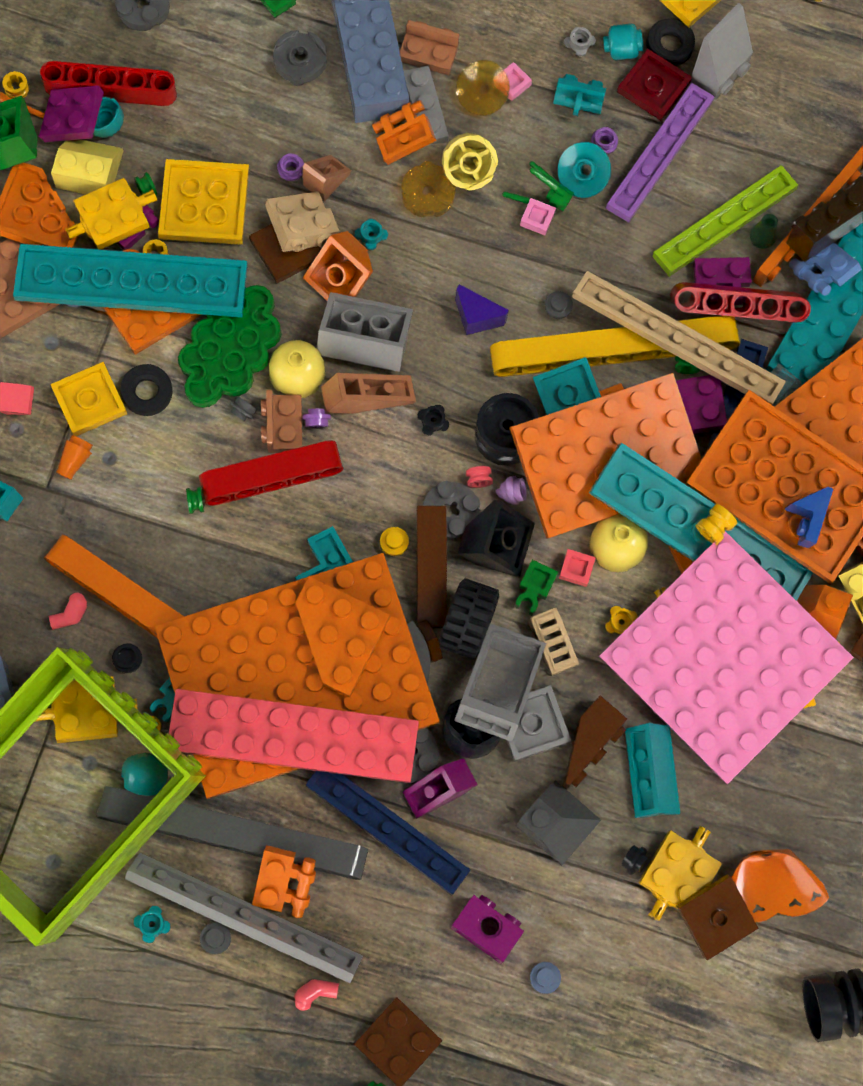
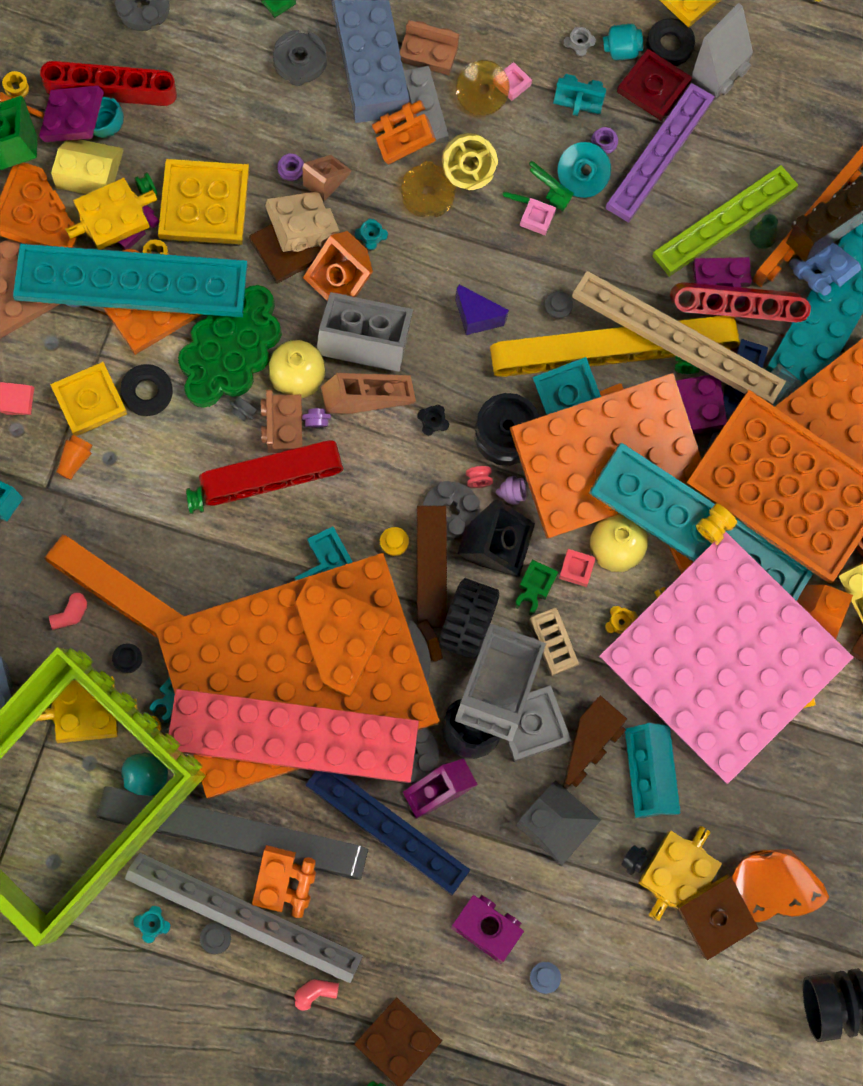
(814, 509): blue slope -> none

